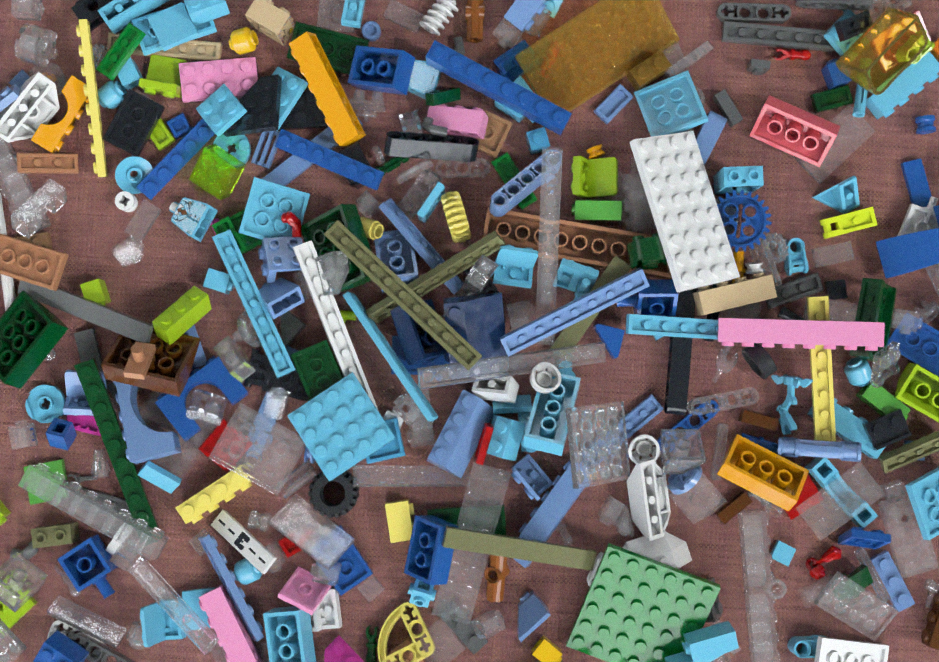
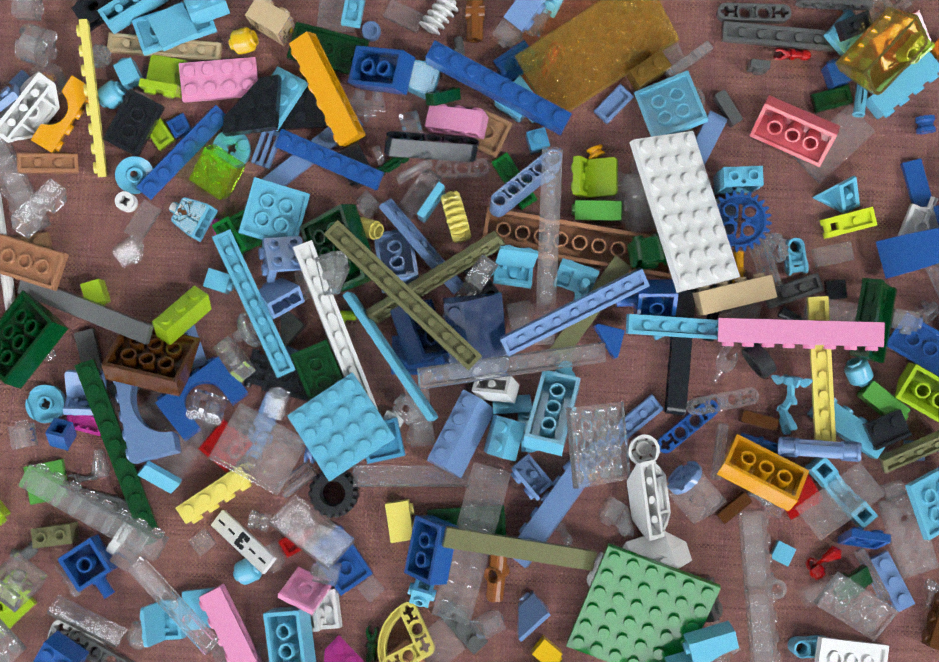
(120, 51): green tile -> none
(139, 360): nougat tile -> none
(221, 110): medium azure plate -> none
(235, 593): medium blue plate -> none
(293, 221): red arm -> none
(433, 129): dark grey arm -> none
(483, 443): red tile -> none
(543, 379): white helmet -> none
(681, 450): clear slope -> none
(753, 267): white bush -> none
(885, 360): clear plate -> none

